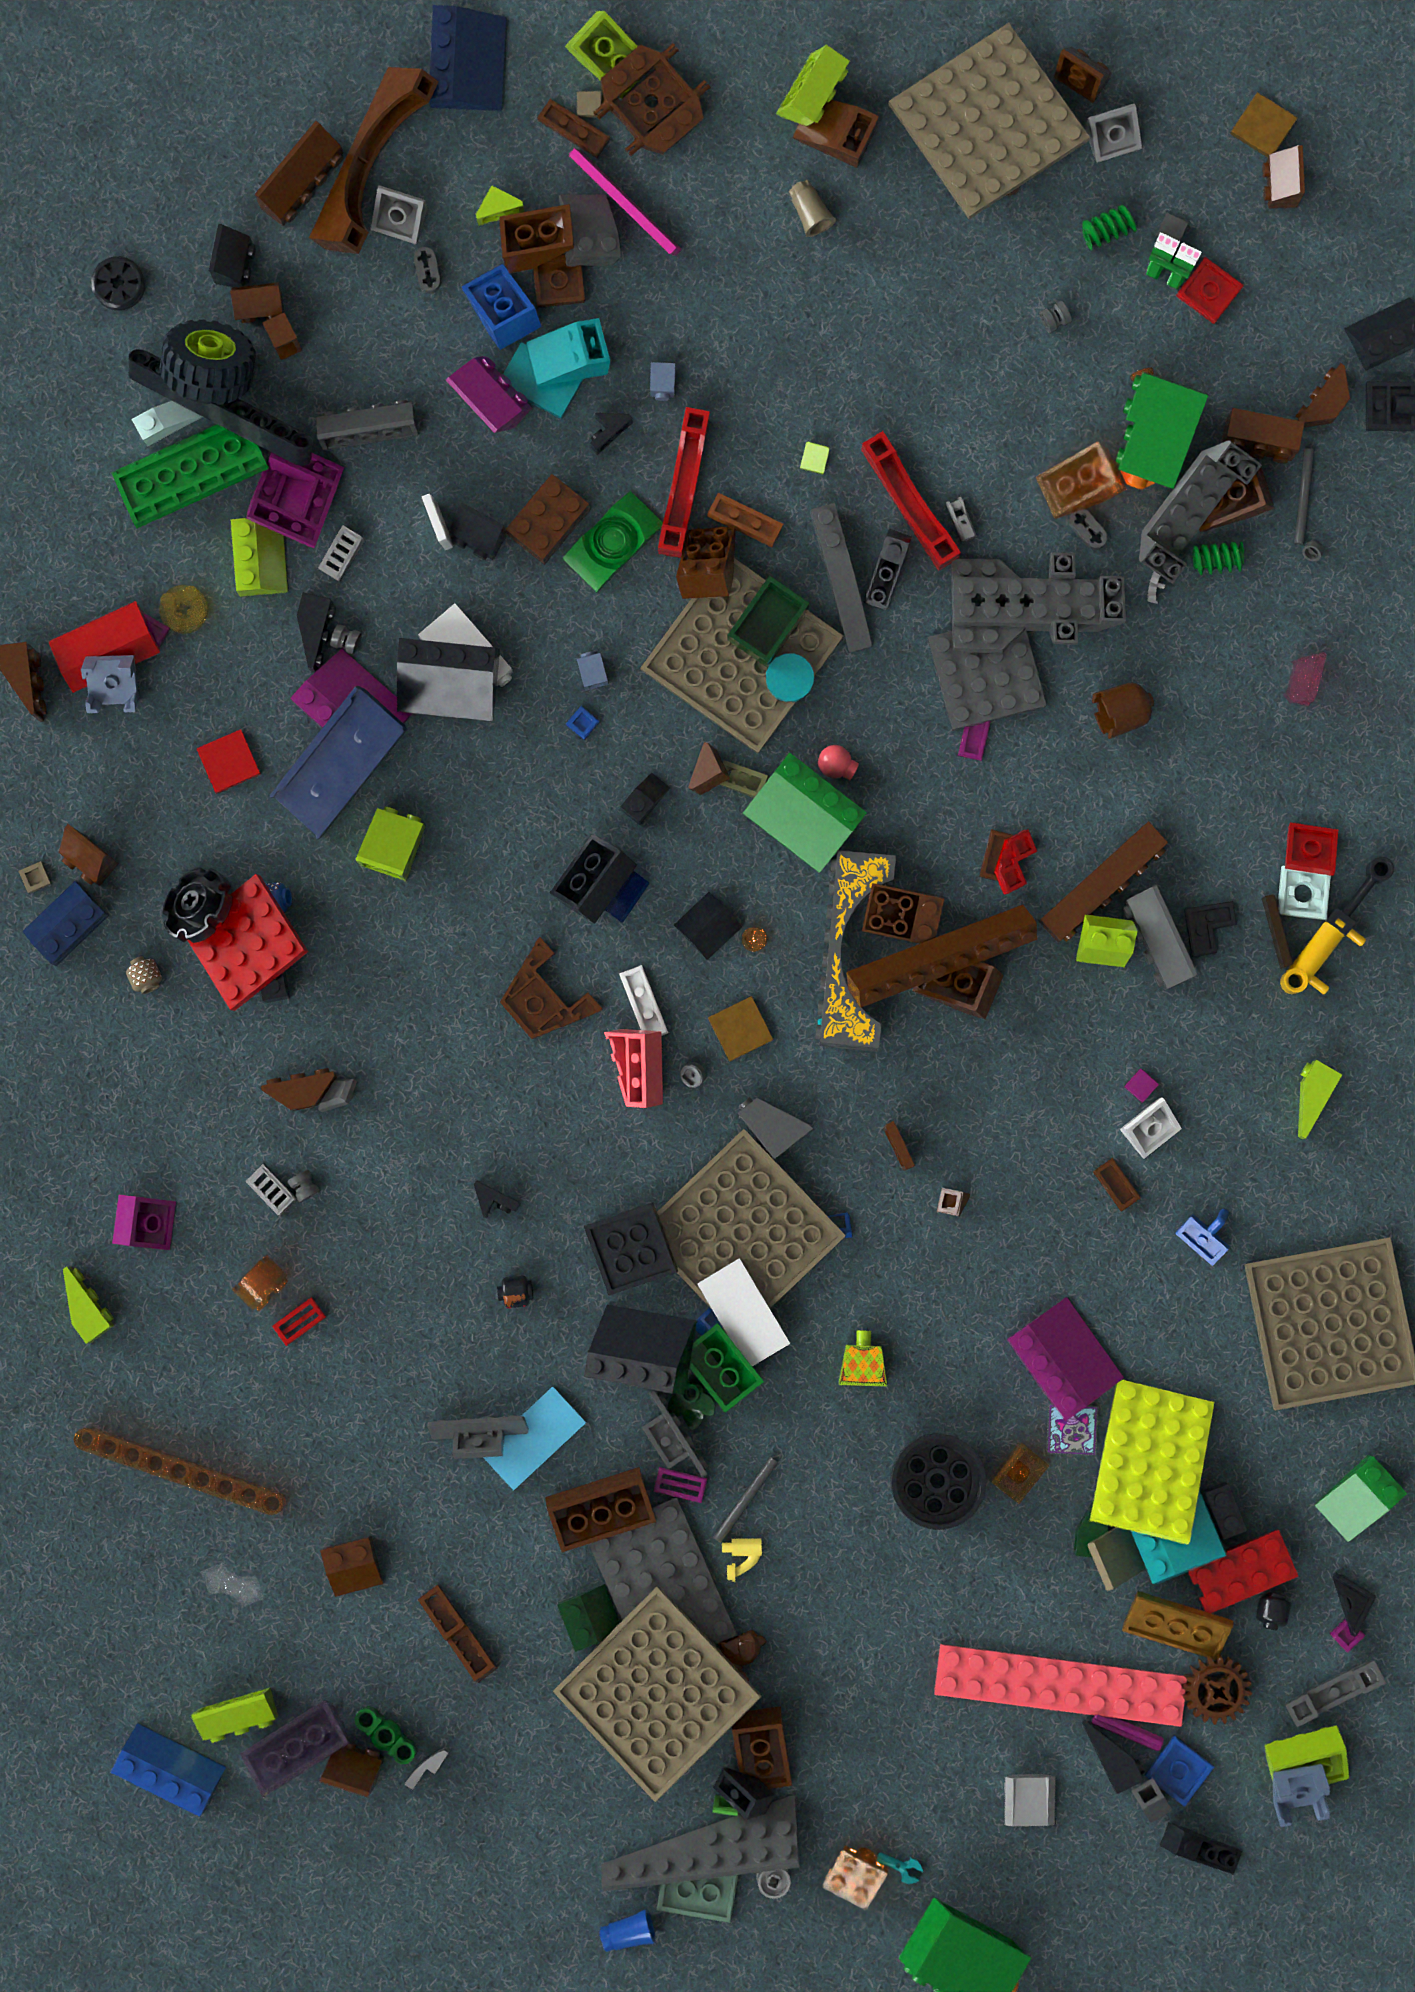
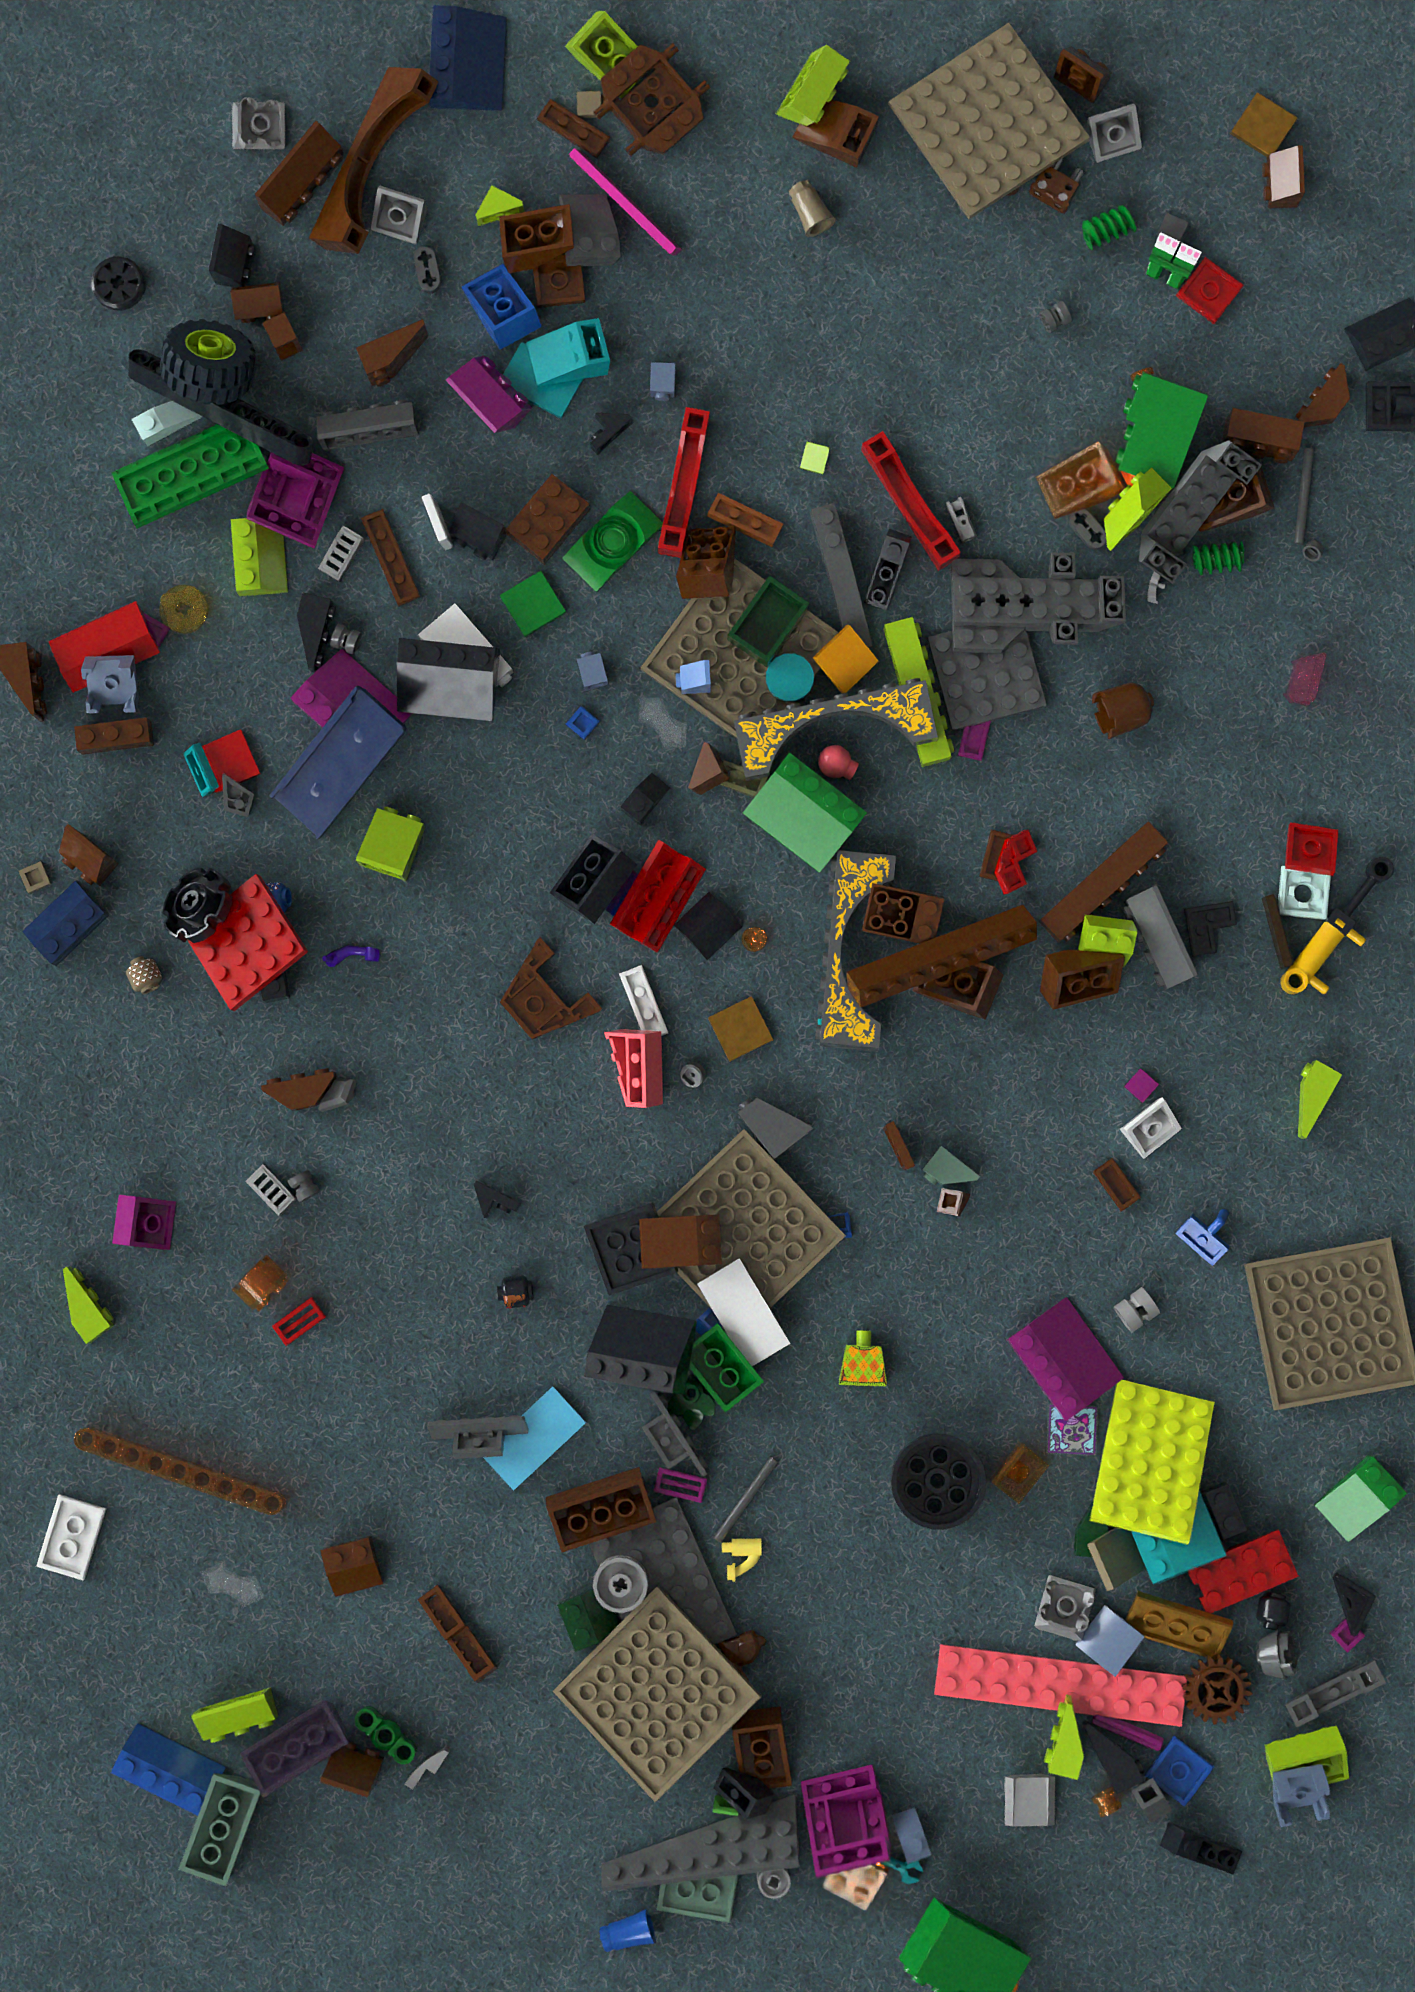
(71, 1537): none -> white tile
(114, 736): none -> reddish brown brick
(201, 769): none -> teal tile
(220, 1828): none -> sand green slope
(236, 796): none -> dark grey piece
(258, 124): none -> light grey slope
(339, 955): none -> dark purple piece
(389, 353): none -> reddish brown slope
(390, 557): none -> reddish brown tile
(532, 604): none -> green tile
(620, 1598): none -> light grey wheel
(657, 896): none -> red slope
(669, 730): none -> clear tile
(680, 1241): none -> reddish brown slope
(694, 678): none -> slope
(845, 659): none -> light orange tile
(846, 1821): none -> magenta slope
(901, 706): none -> dark grey arch
(909, 664): none -> lime brick
(911, 1835): none -> sand blue slope
(947, 1169): none -> sand green slope
(1054, 189): none -> reddish brown piece
(1065, 1608): none -> light grey slope
(1067, 1751): none -> lime slope
(1080, 976): none -> reddish brown slope
(1106, 1802): none -> clear orange wheel
(1110, 1640): none -> sand blue slope
(1130, 1316): none -> light grey wheel
(1134, 506): none -> lime slope
(1277, 1655): none -> dark grey cone

